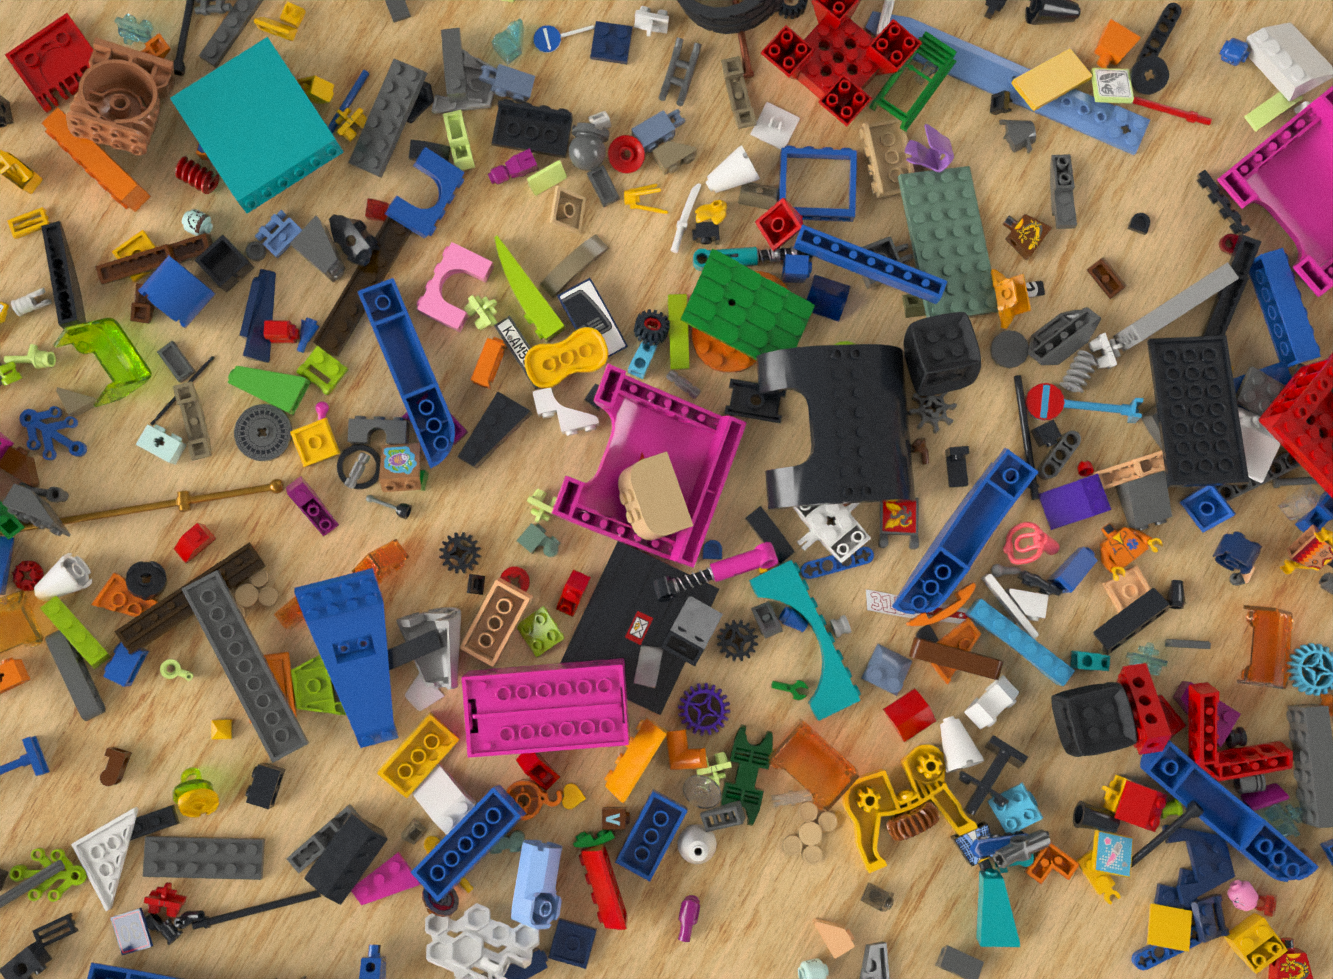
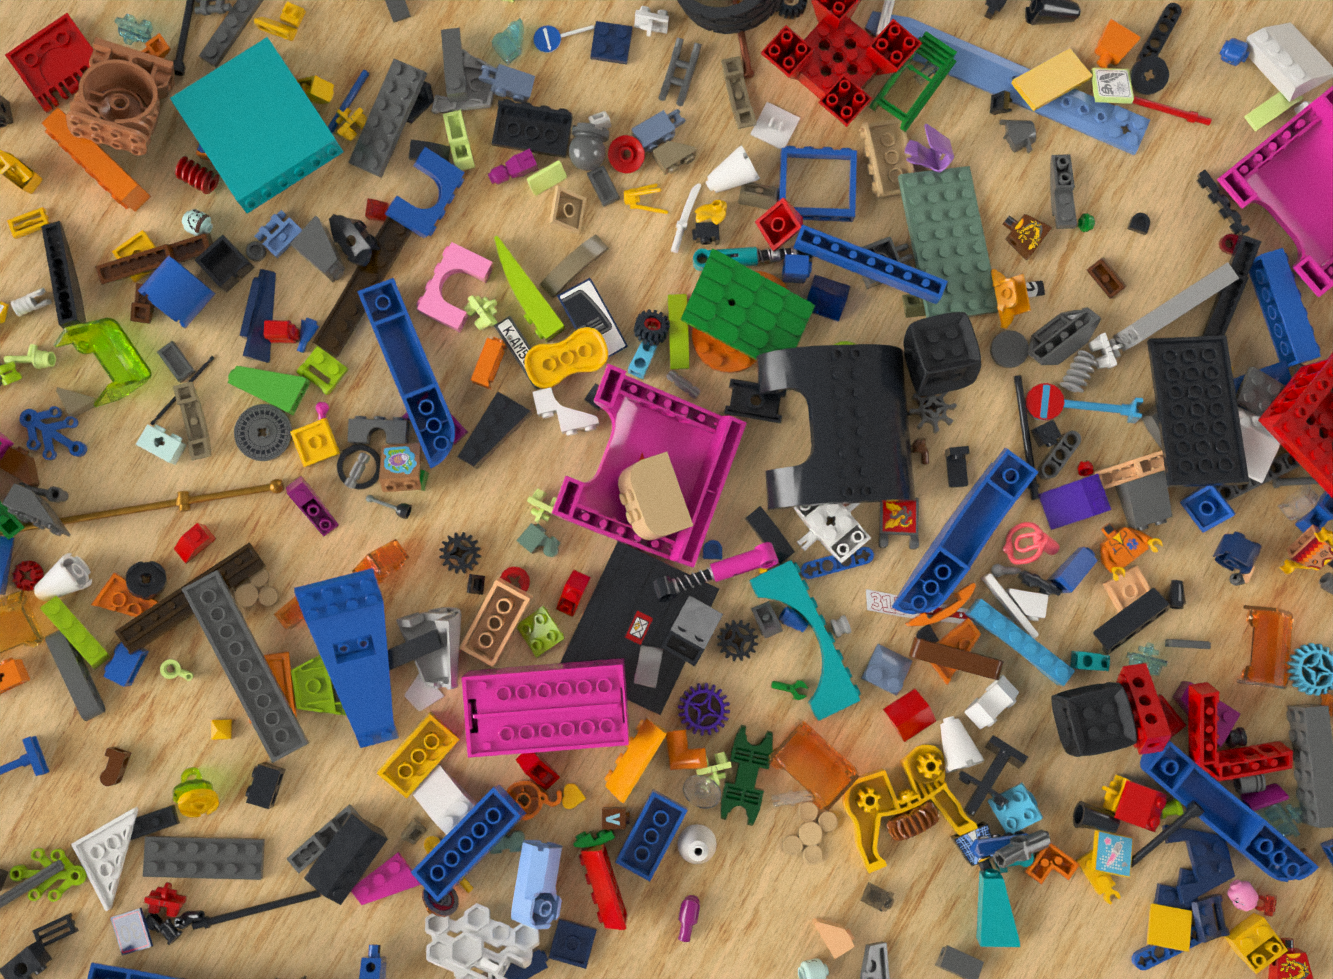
(721, 810): dark grey slope -> none
(1086, 222): none -> green plate

